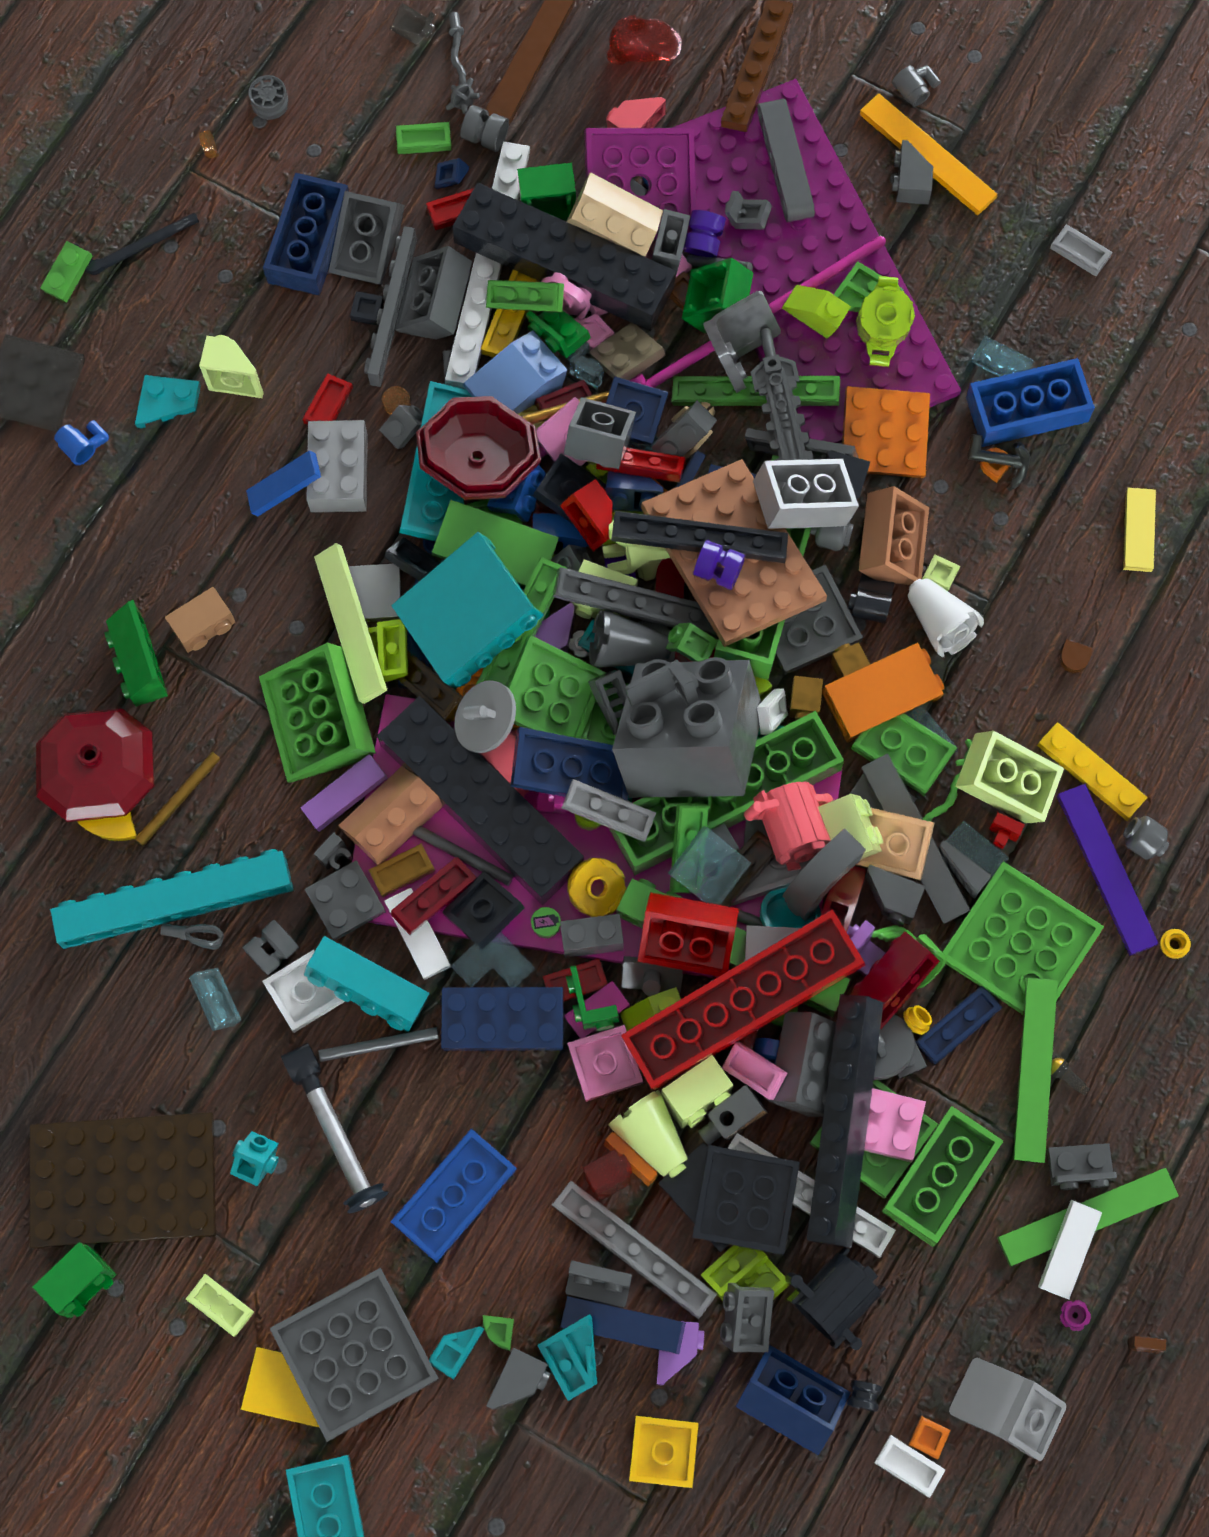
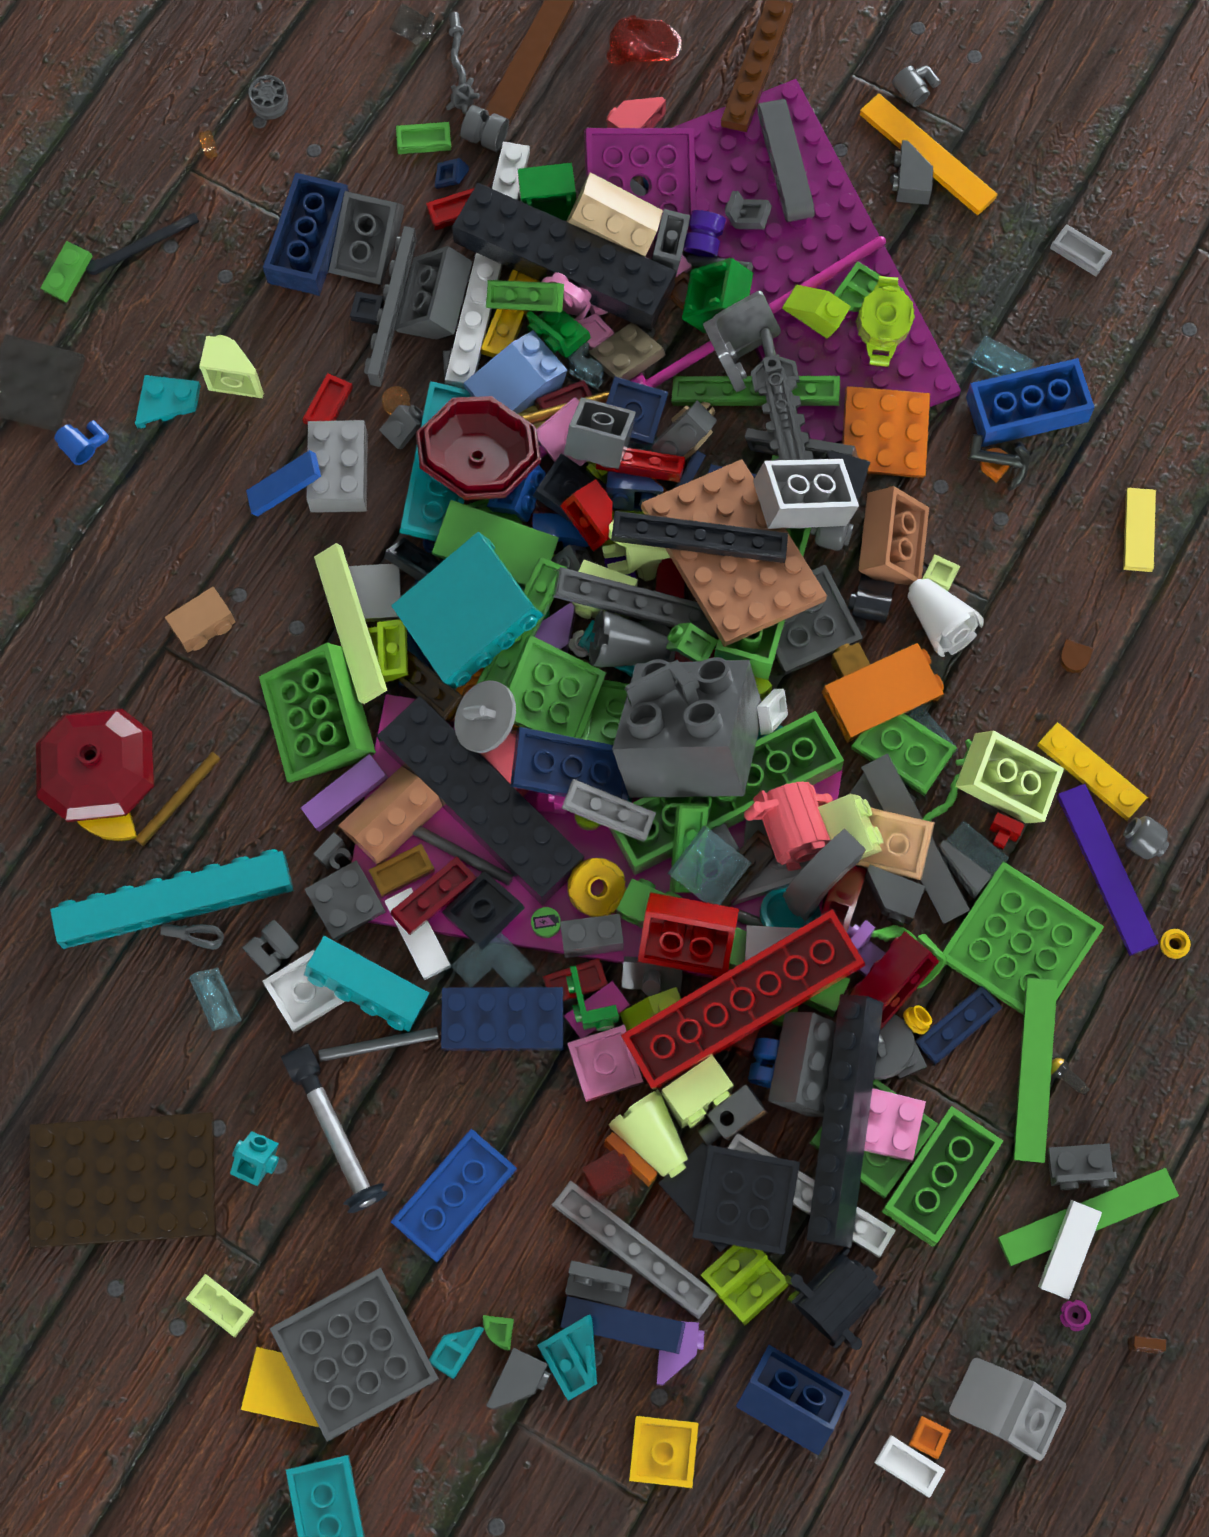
(75, 1281): green container -> none
(134, 656): green slope -> none
(601, 694): dark grey slope -> none
(709, 560): dark purple wheel -> none
(747, 1318): dark grey bracket -> none
(754, 1070): bright pink tile -> none
(805, 696): pearl gold brick -> none
(864, 1395): black wheel -> none

